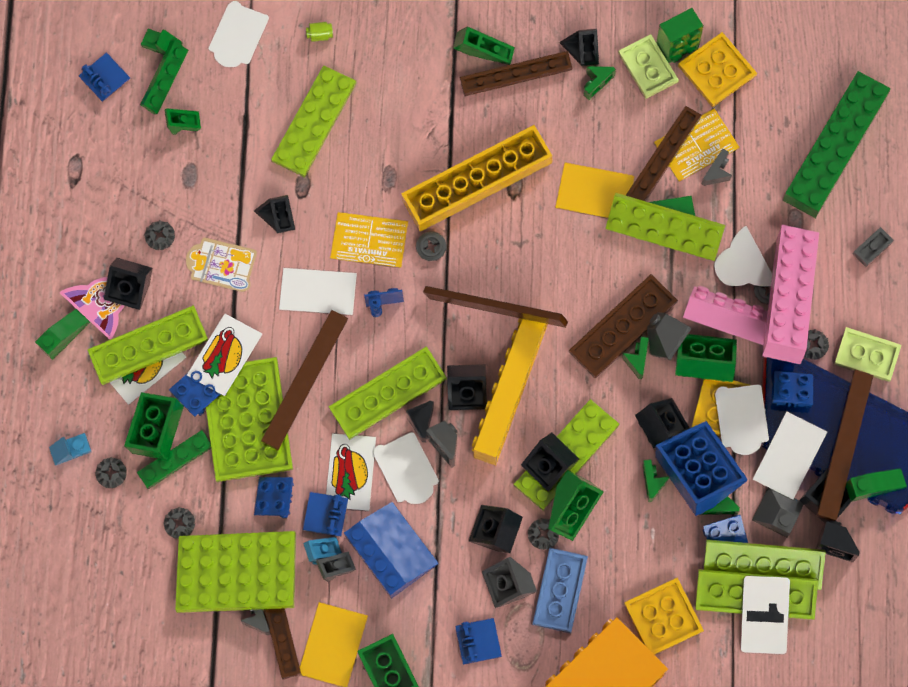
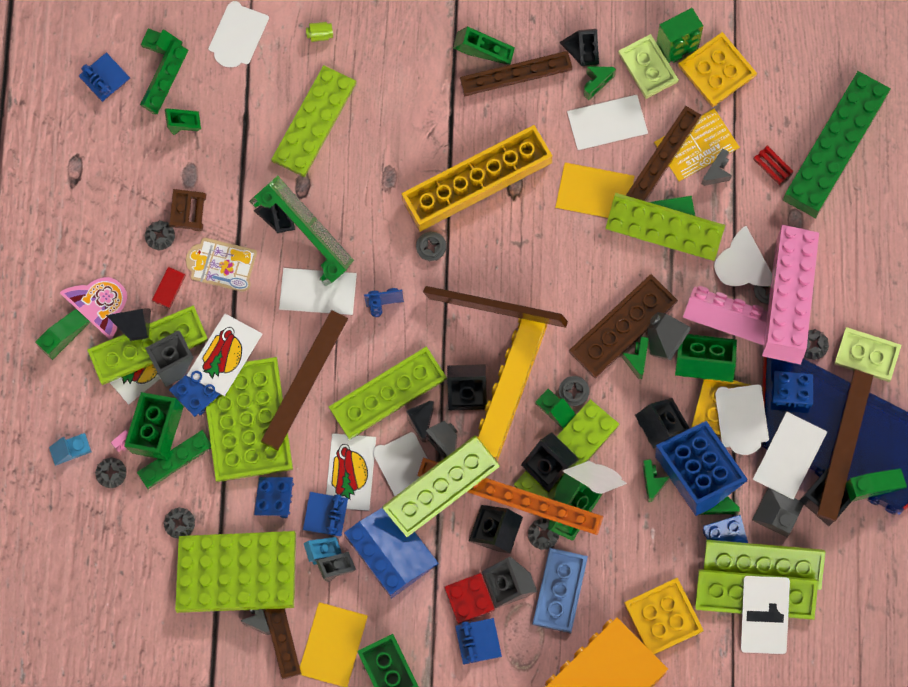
(119, 442): none -> bright pink plate
(127, 283): black slope -> none
(133, 323): none -> black slope
(168, 287): none -> red tile
(170, 357): none -> dark grey slope
(181, 209): none -> reddish brown plate
(336, 257): none -> green windscreen
(369, 239): yellow sticker -> none
(441, 486): none -> lime plate
(469, 598): none -> red plate
(530, 502): none -> orange plate
(555, 408): none -> green slope
(580, 384): none -> dark grey gear
(596, 476): none -> white sticker
(607, 122): none -> white sticker
(778, 160): none -> red tile
(837, 542): black slope -> none
(873, 247): dark grey plate -> none

